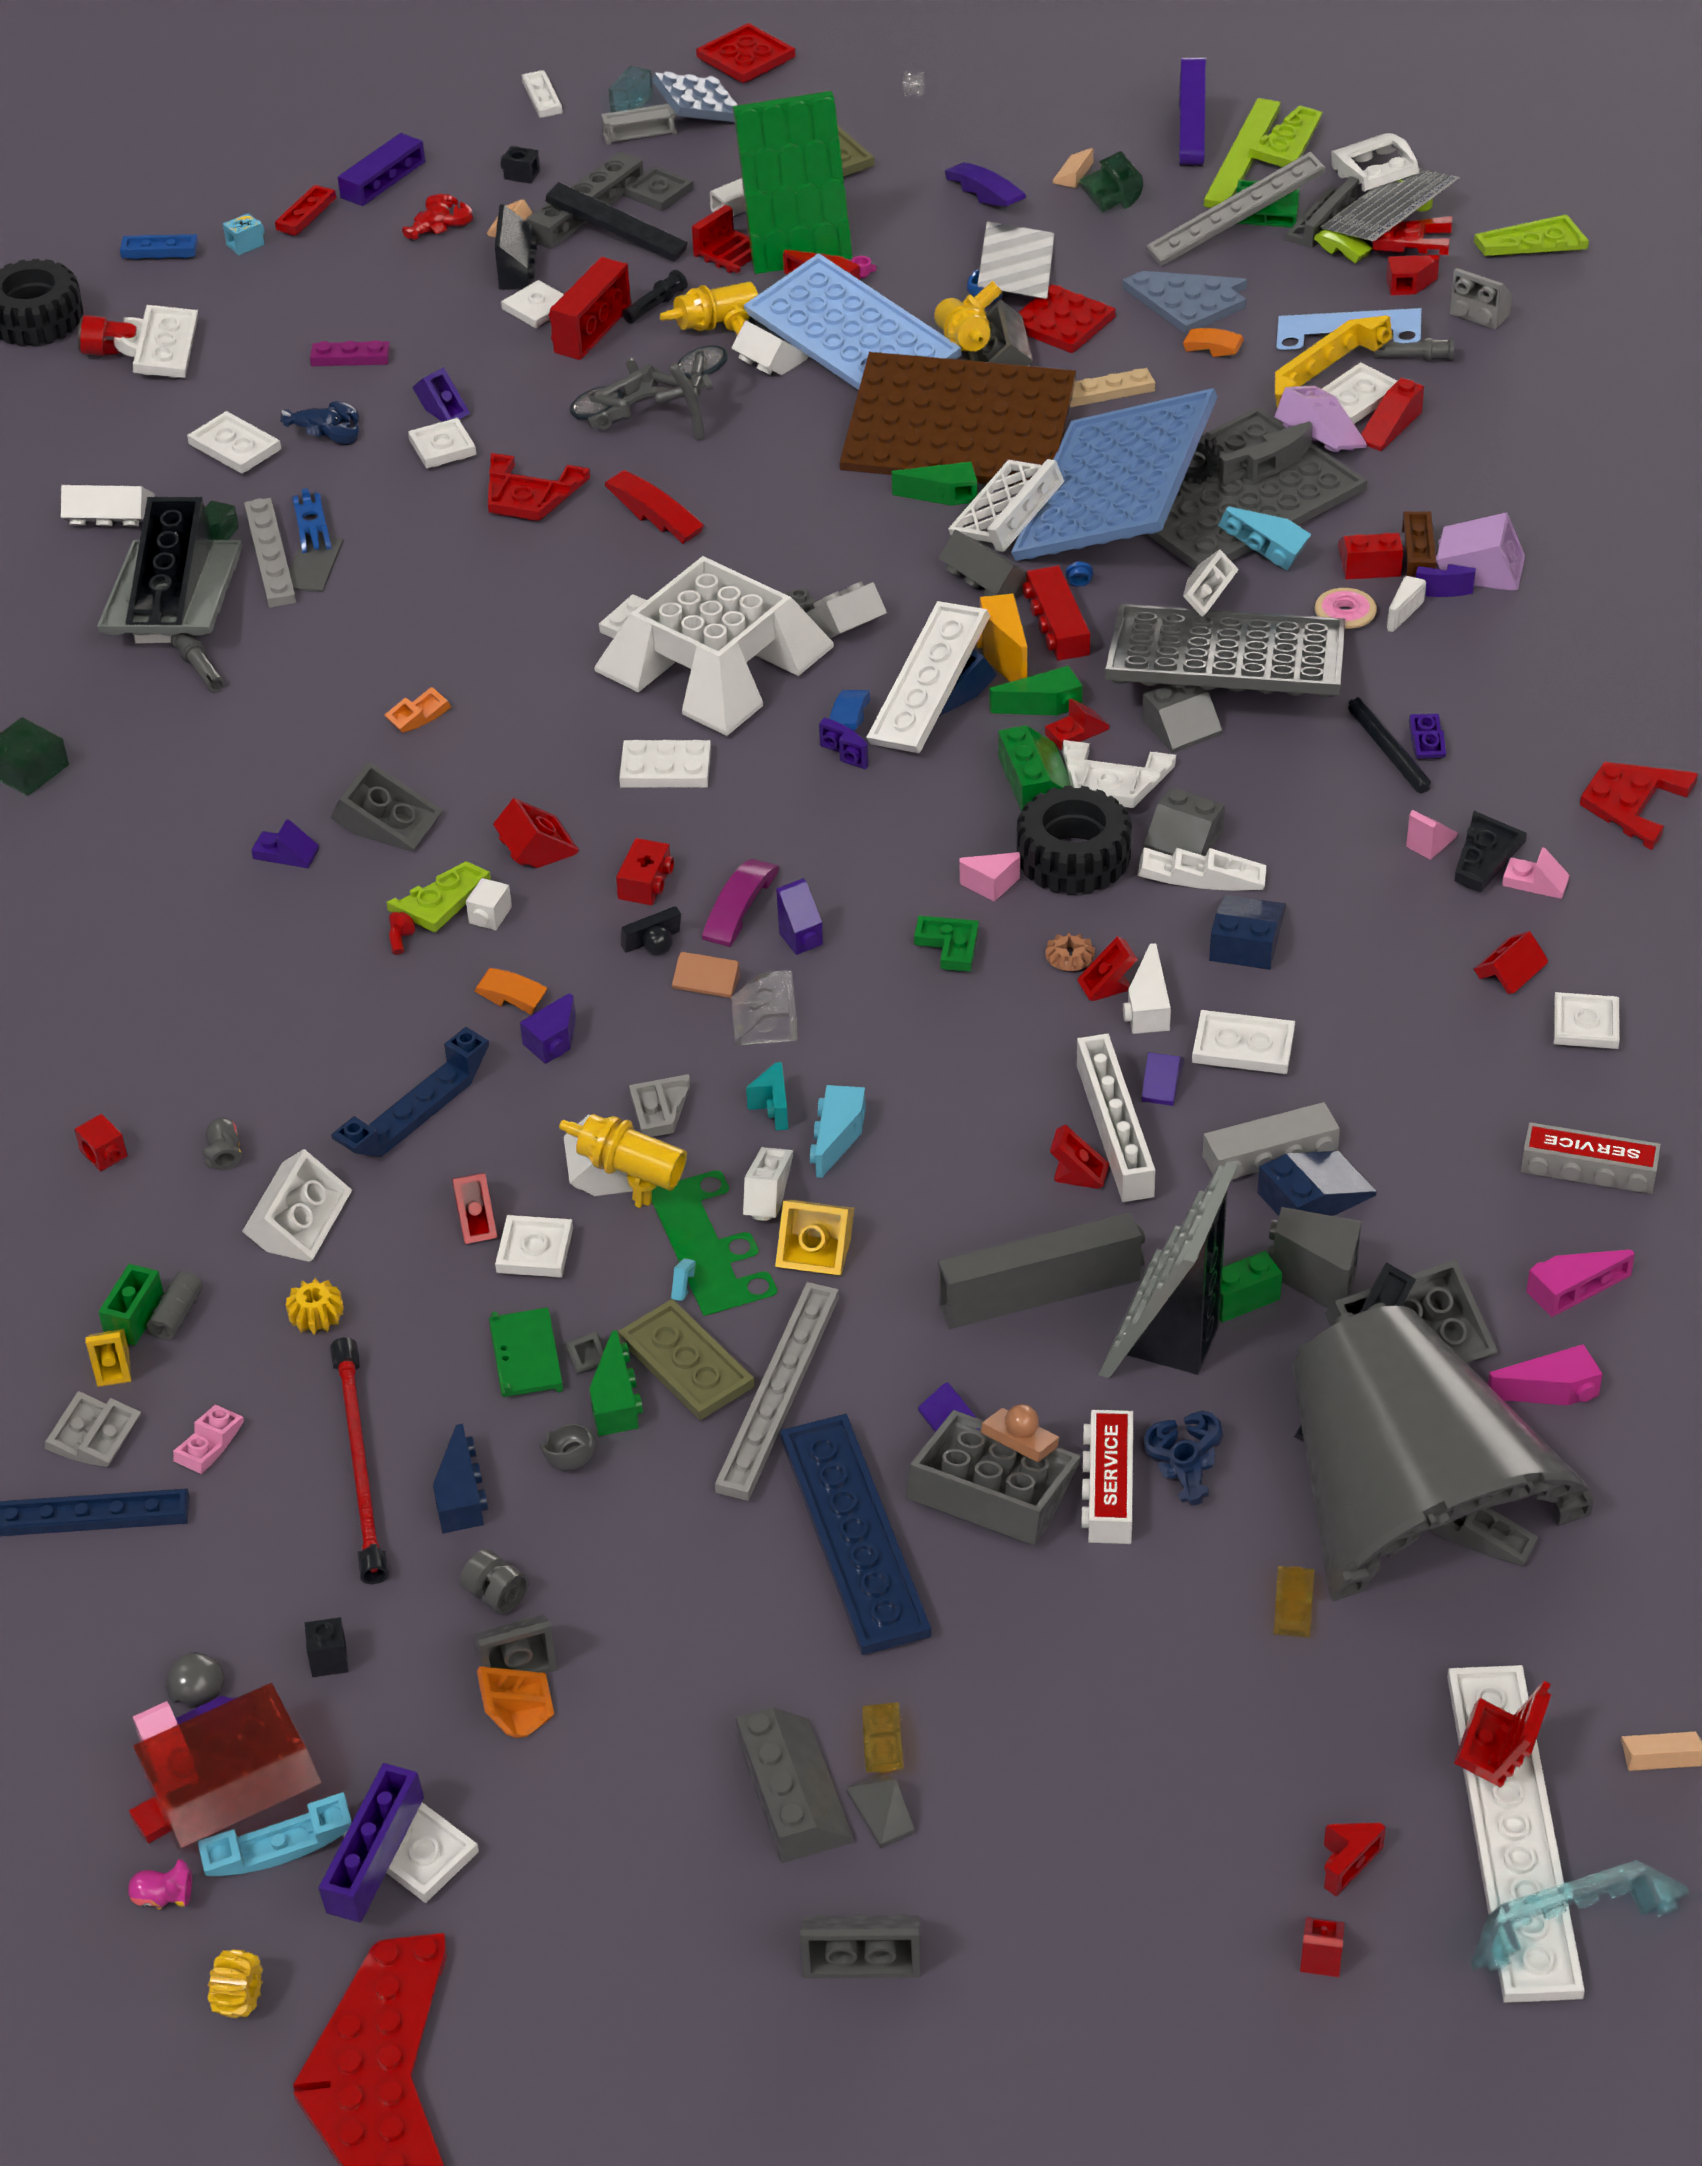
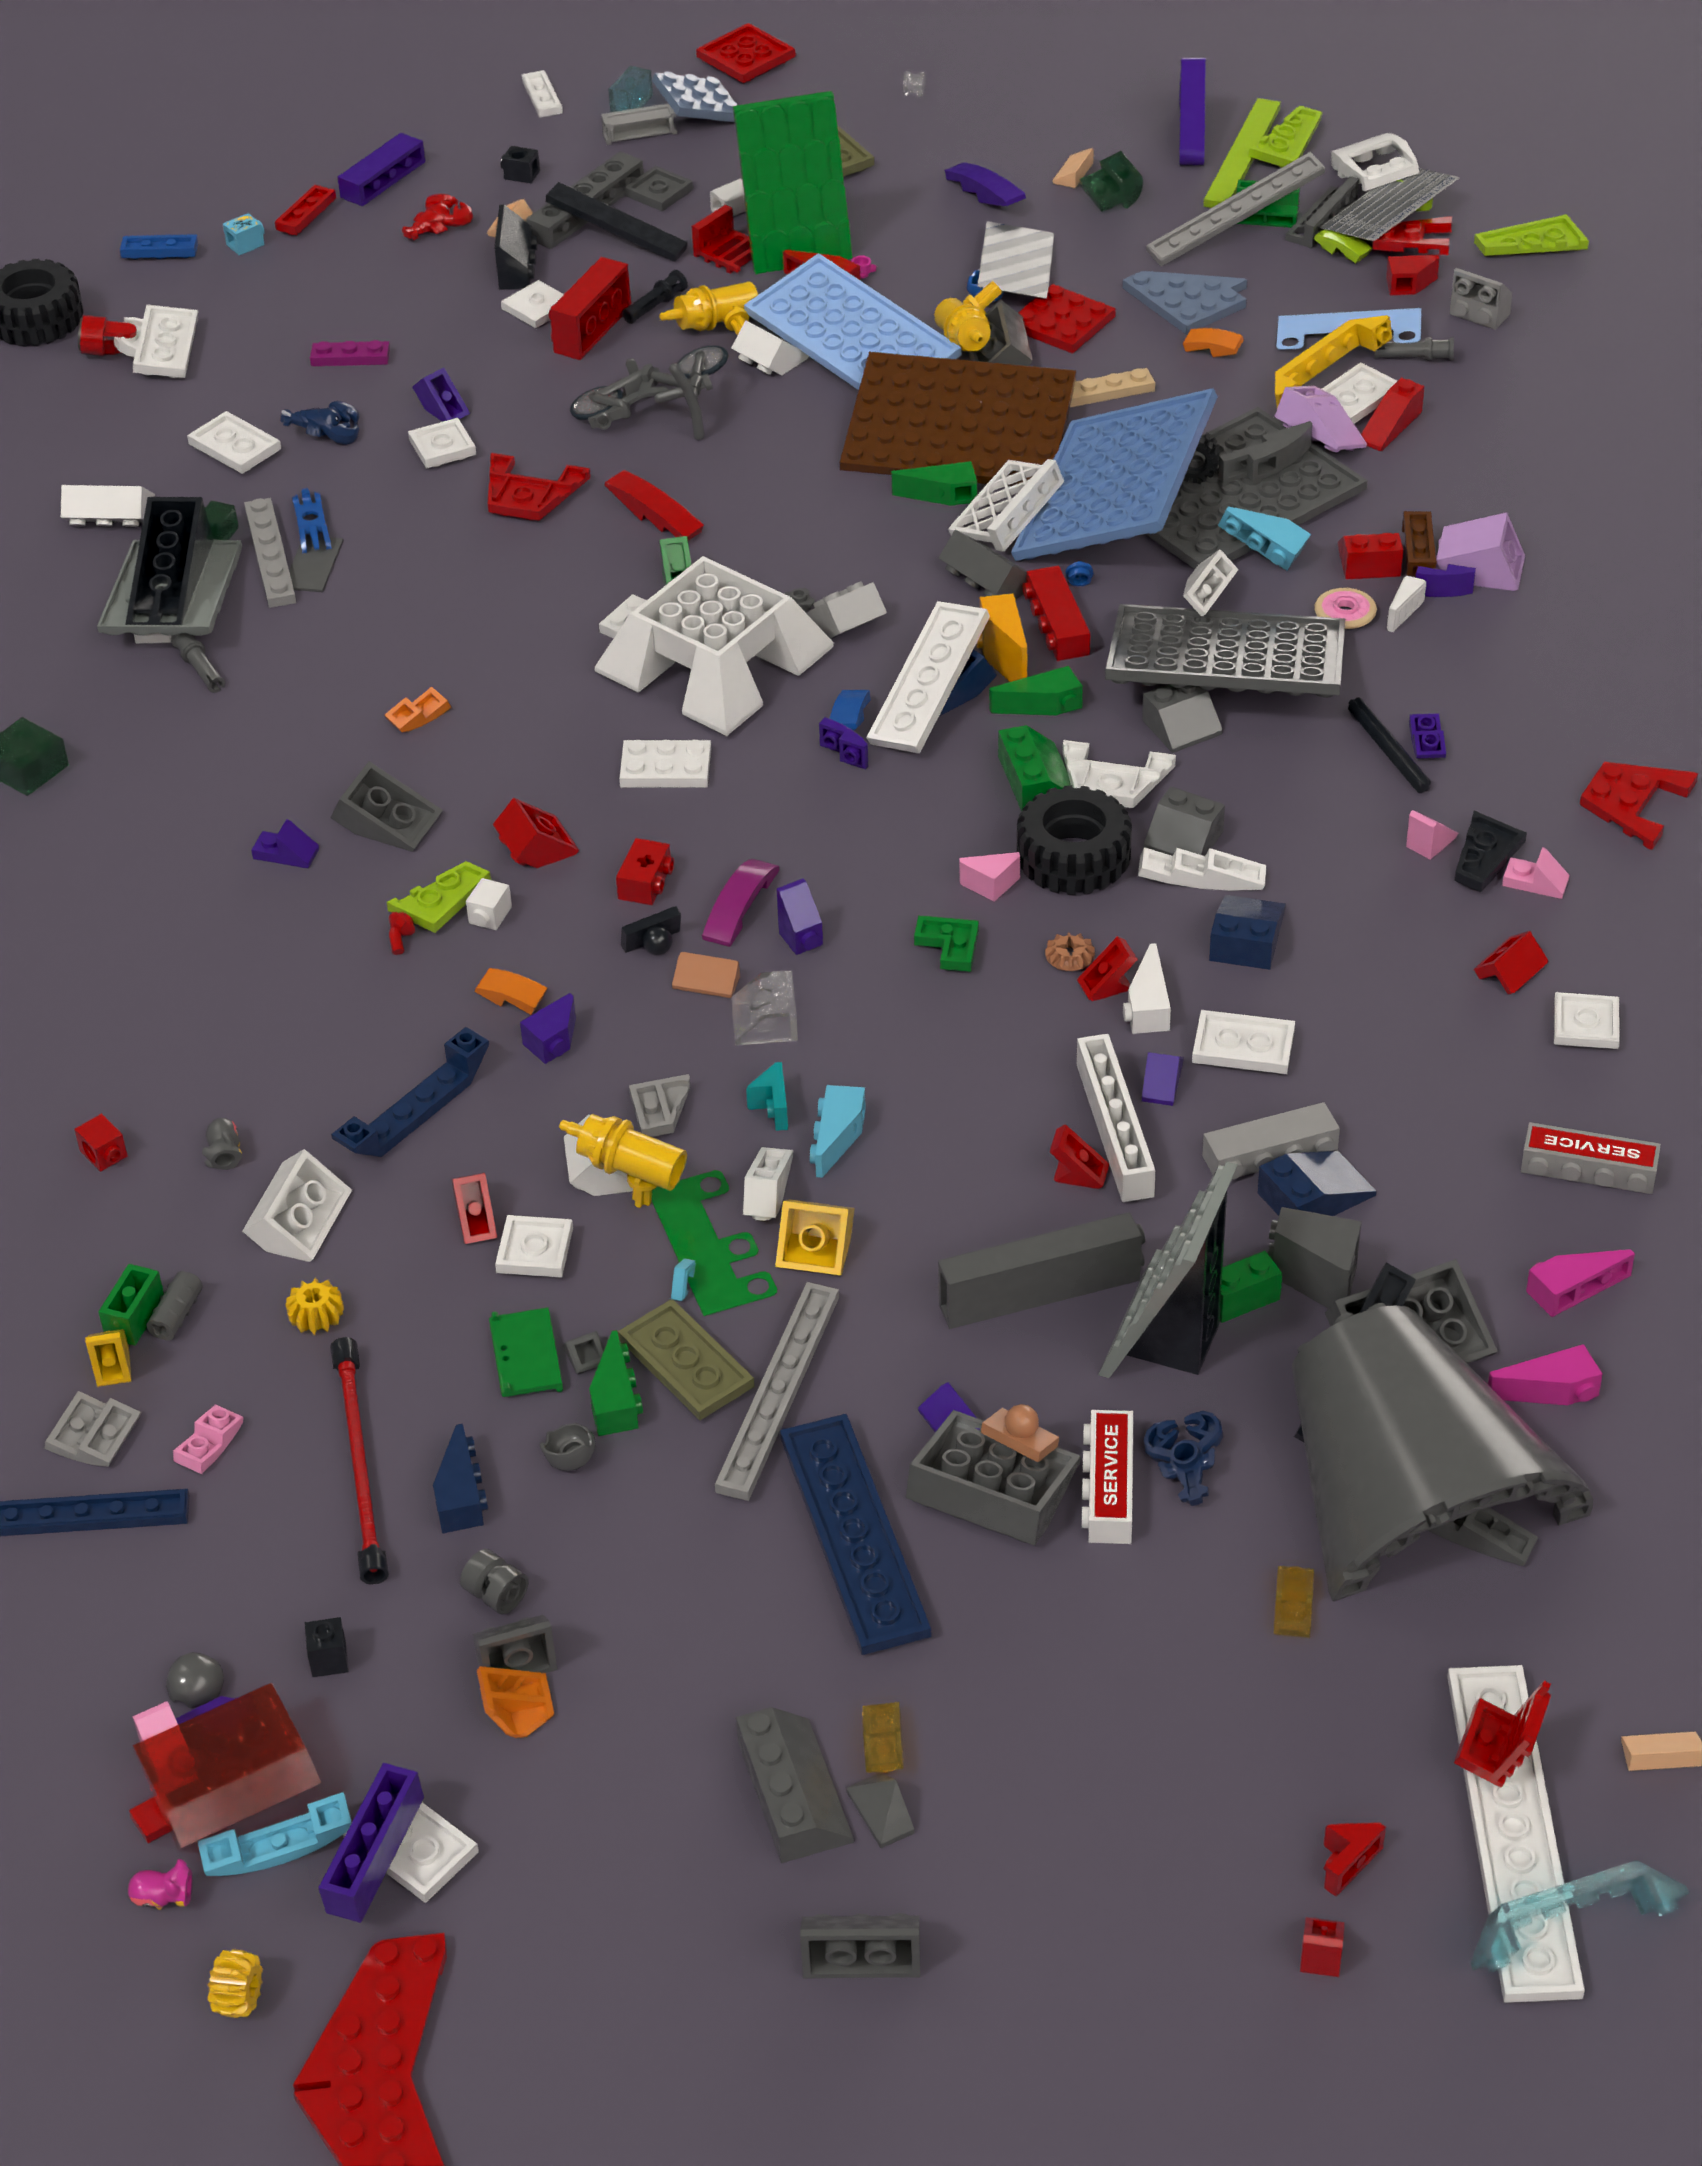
(674, 556): none -> green slope
(1078, 726): red slope -> none

